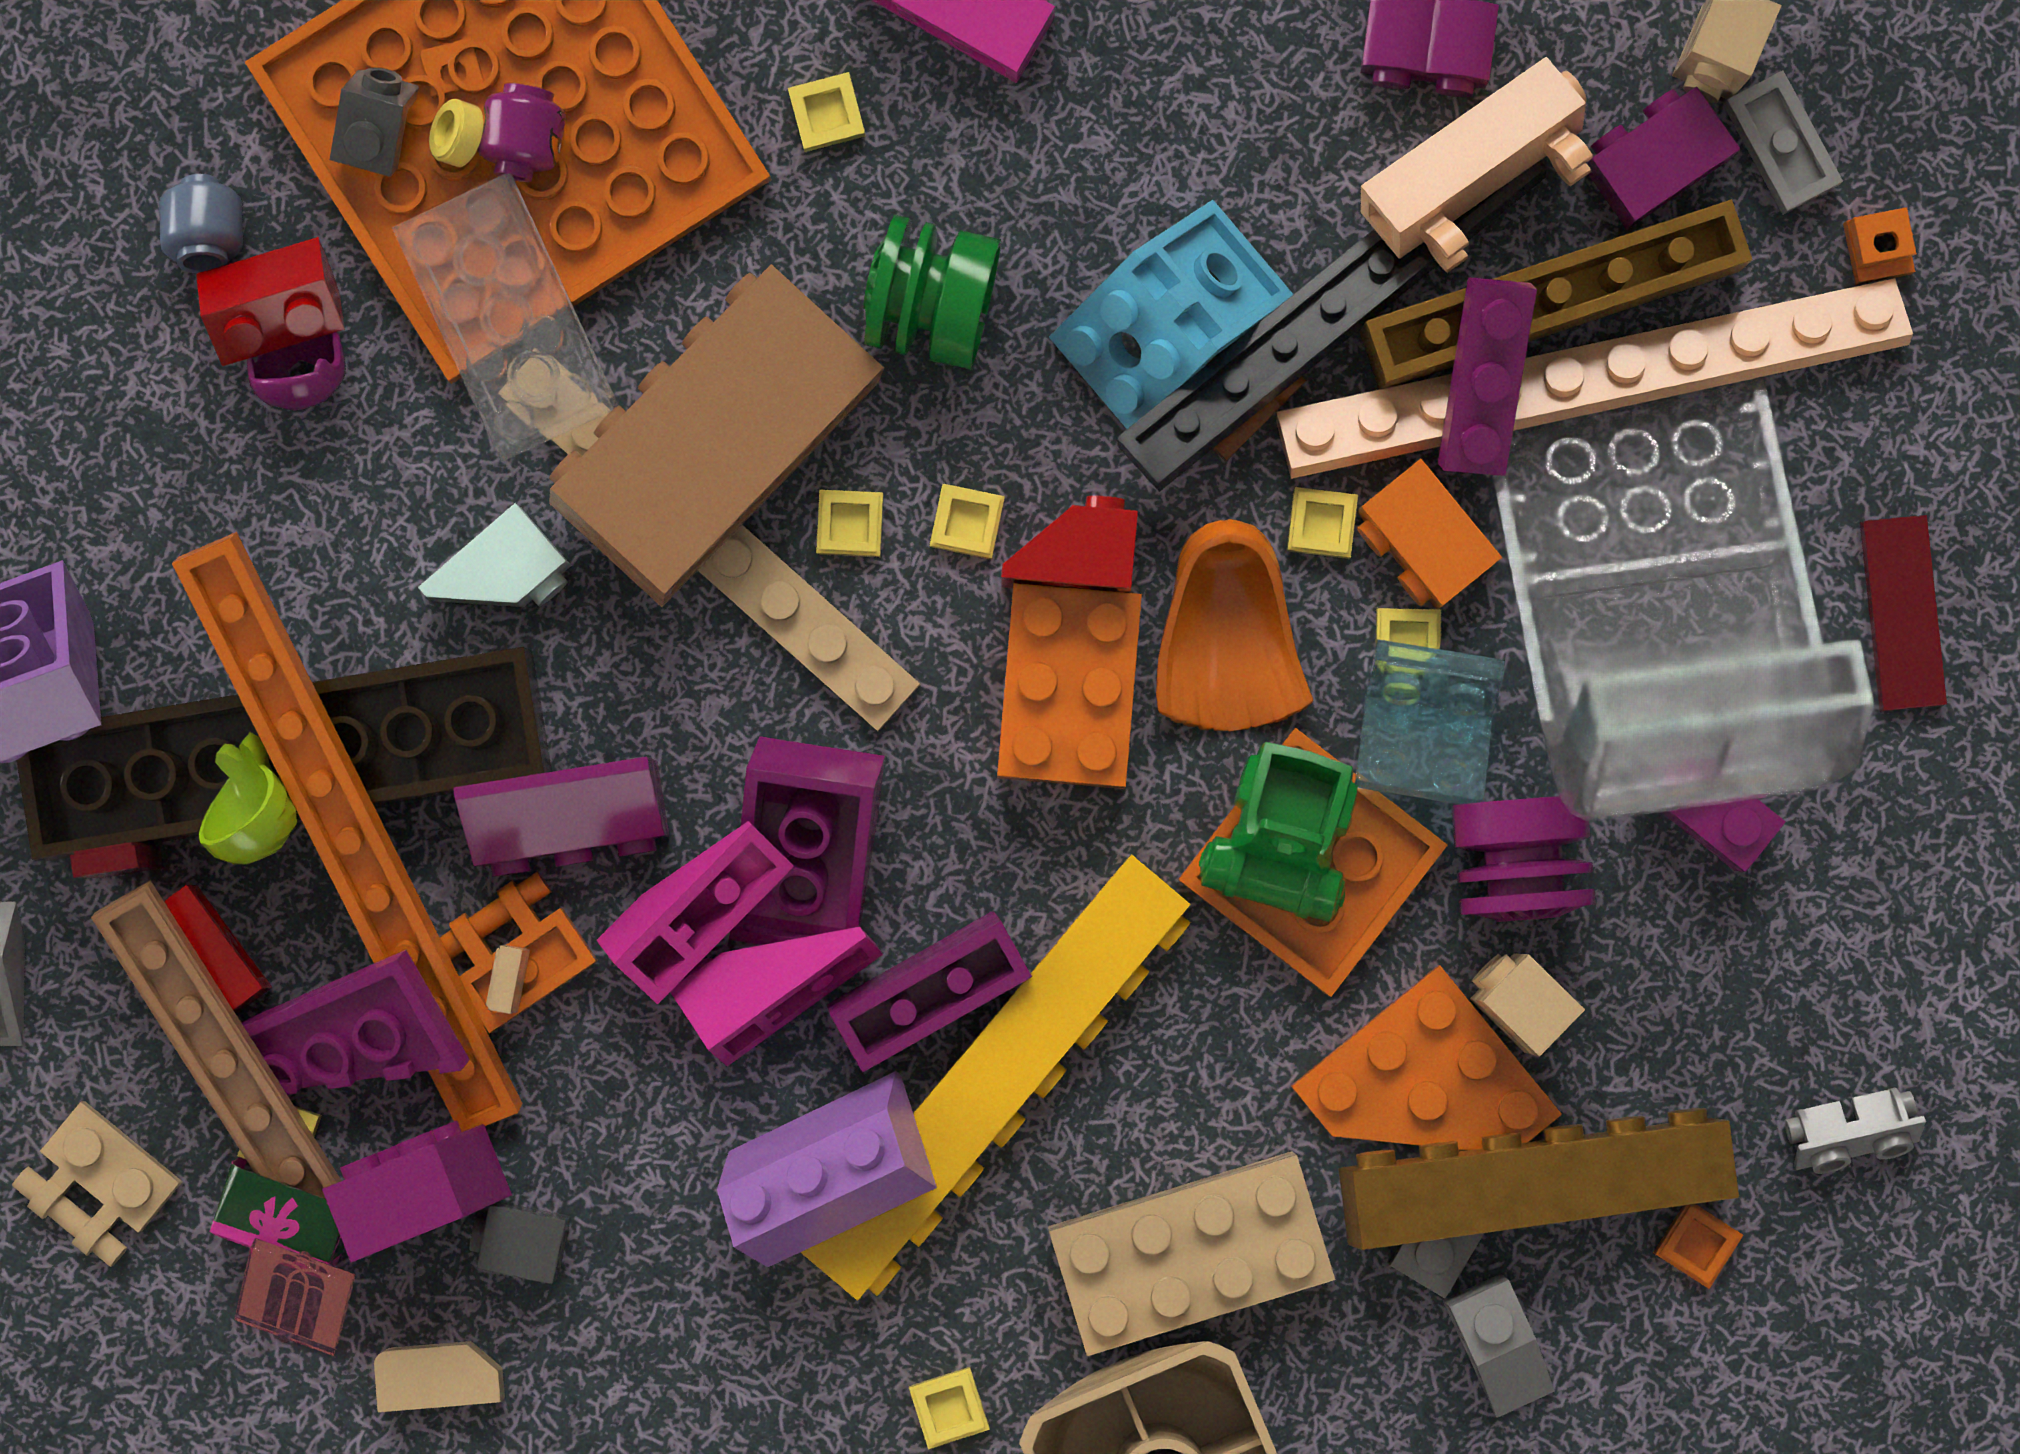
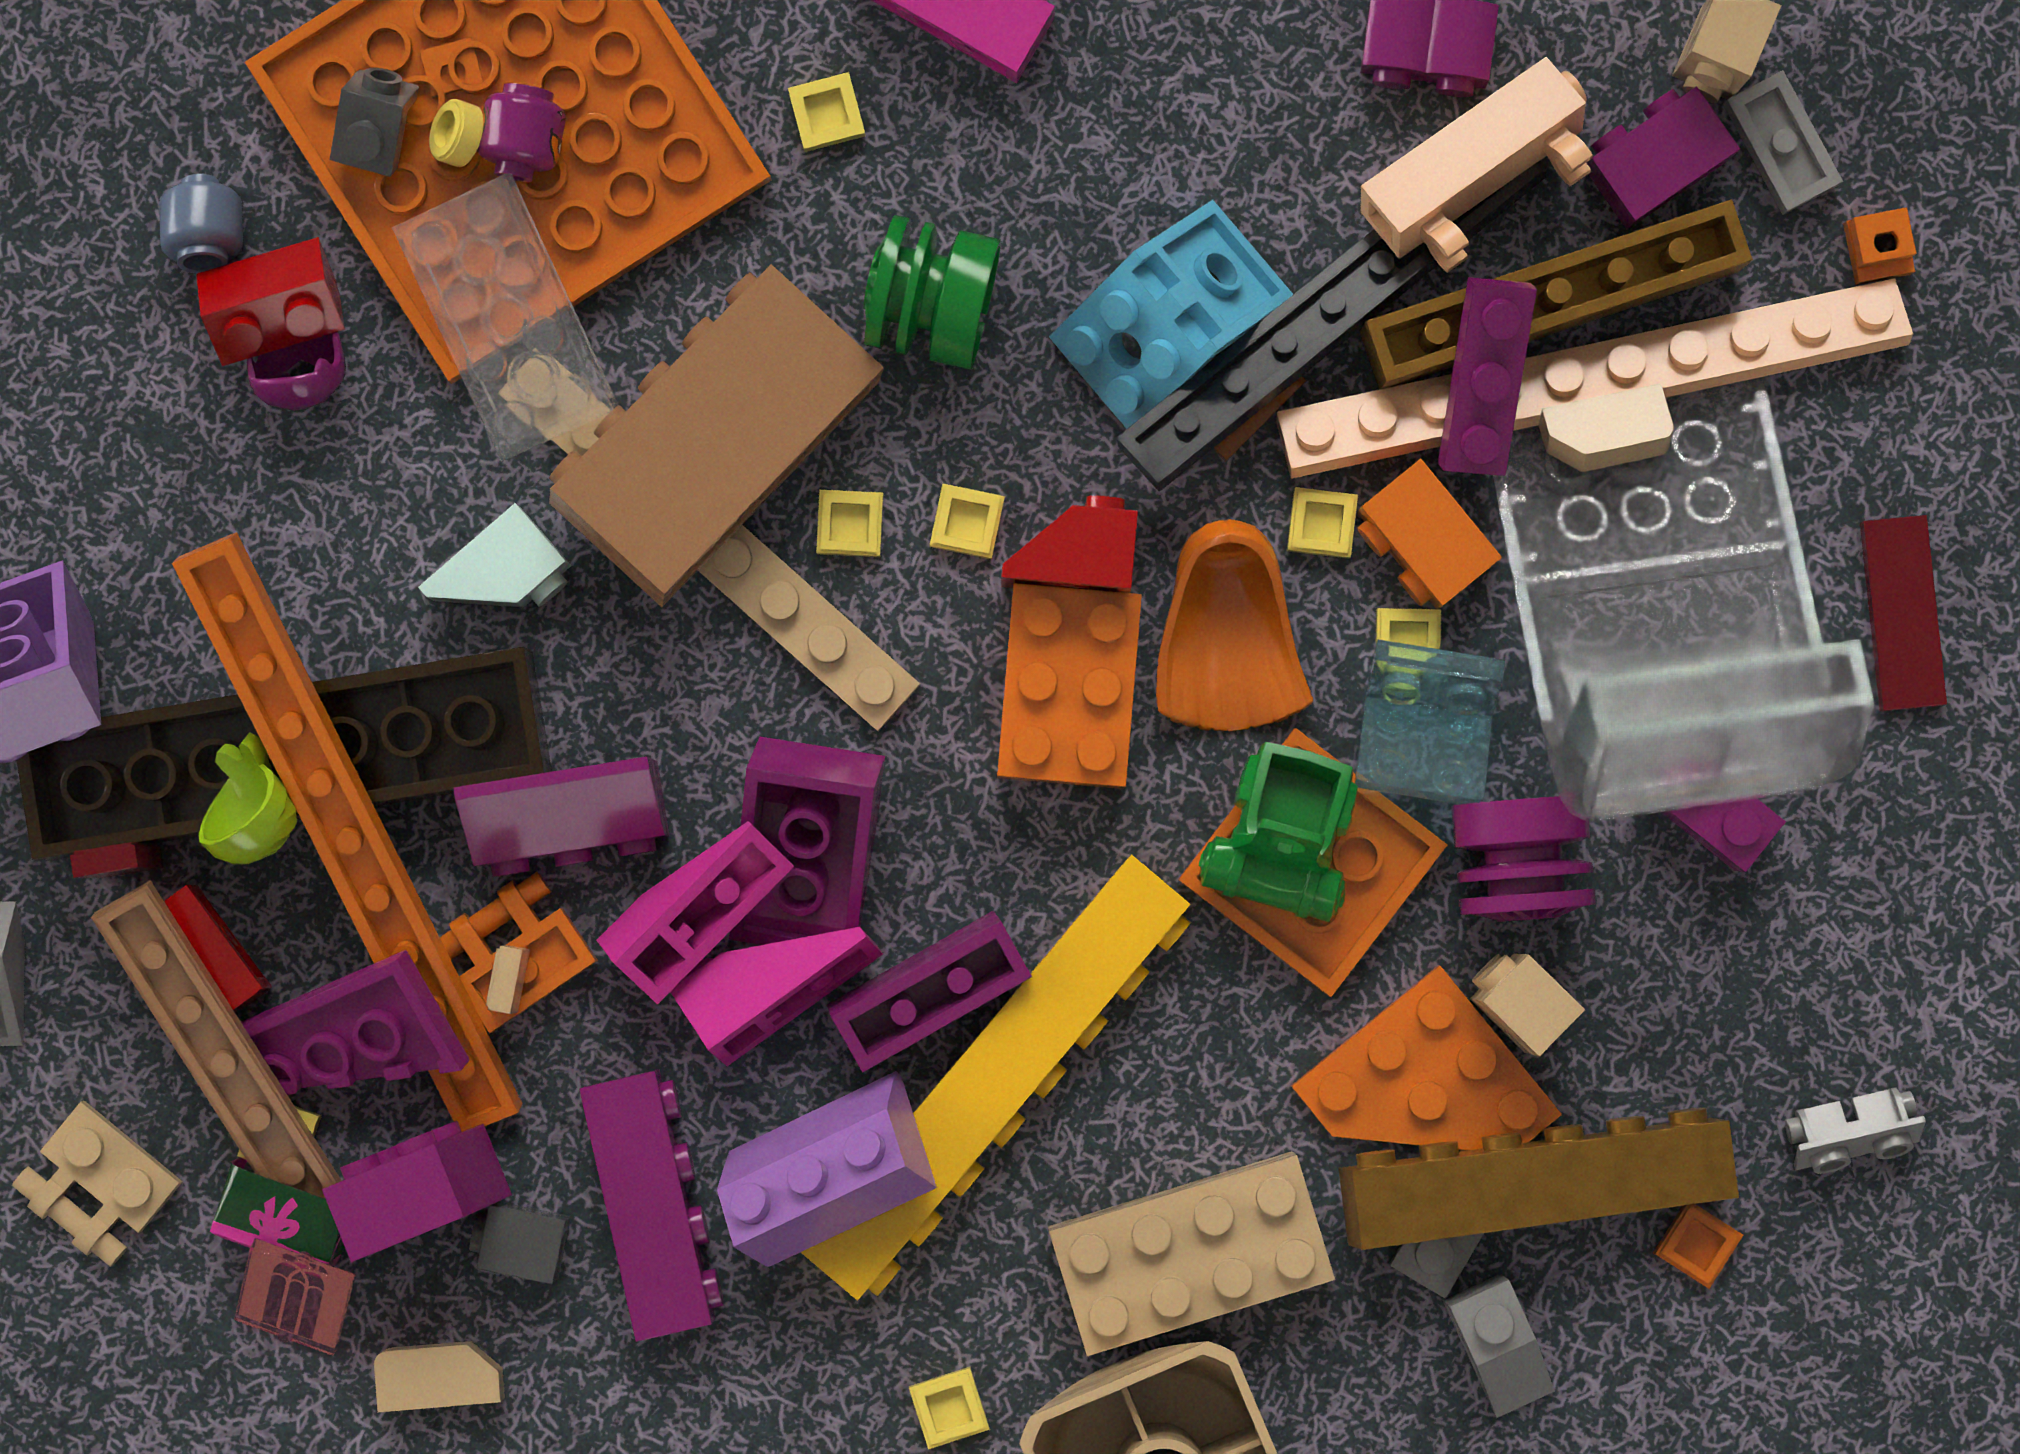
(649, 1204): none -> magenta brick
(1608, 428): none -> tan piece

